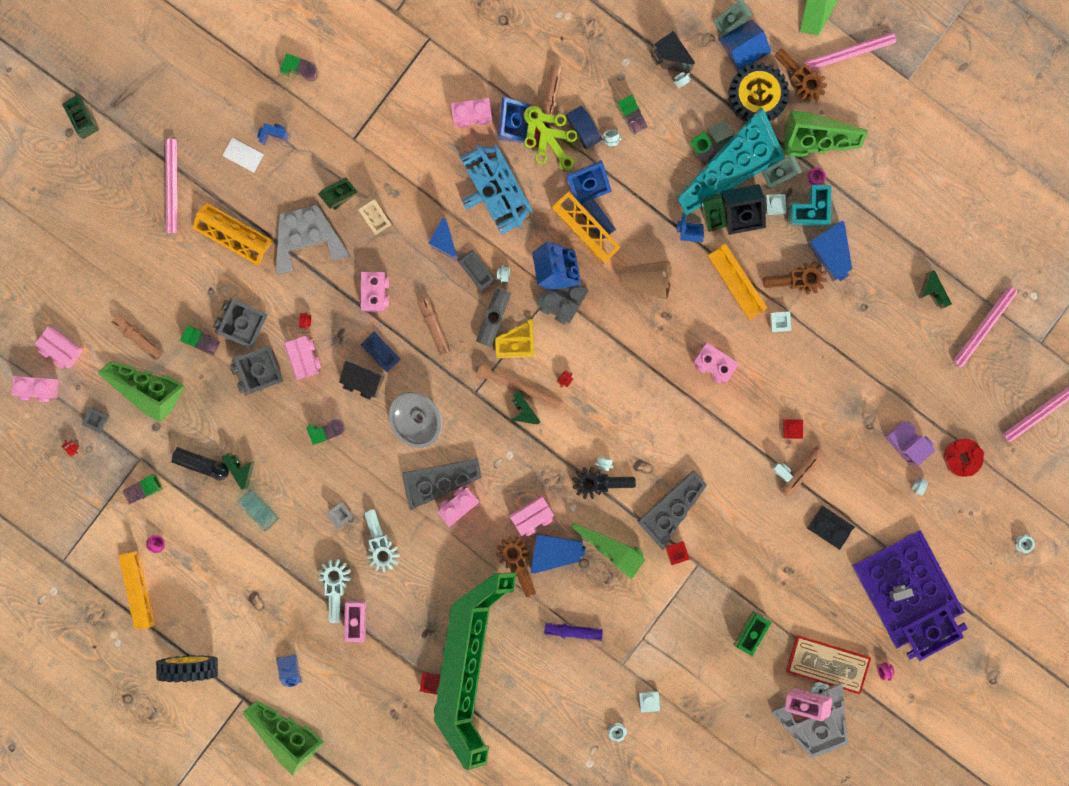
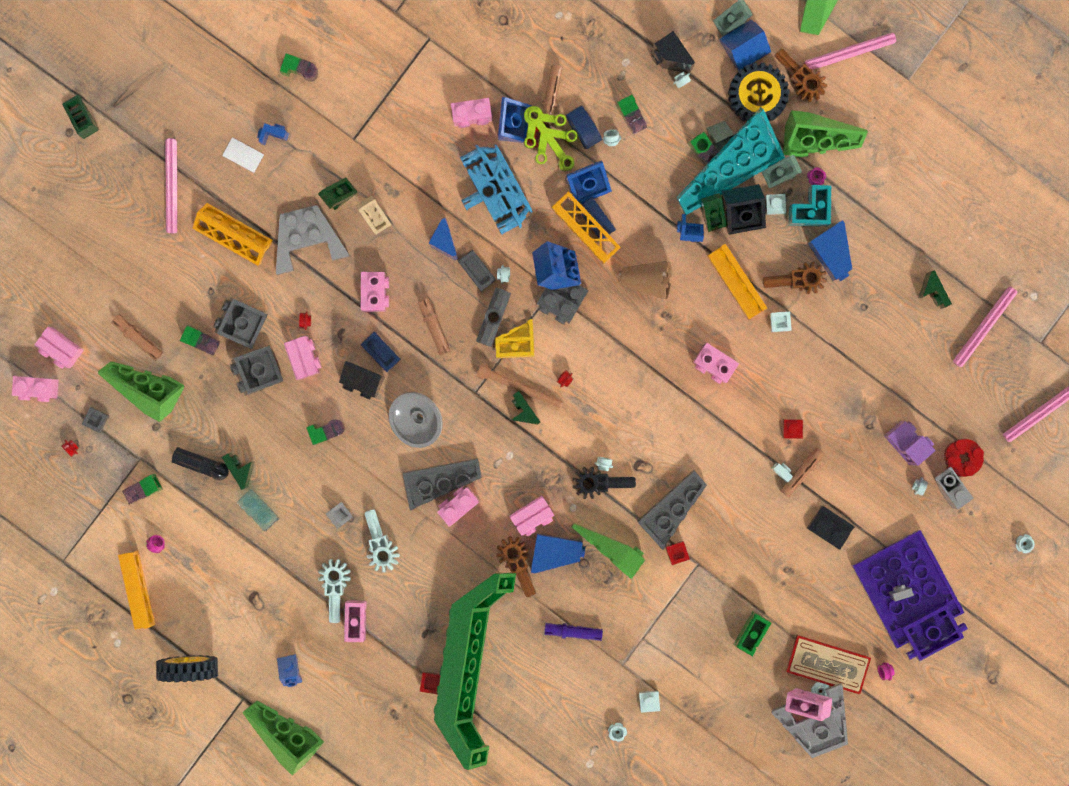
(953, 489): none -> light grey slope

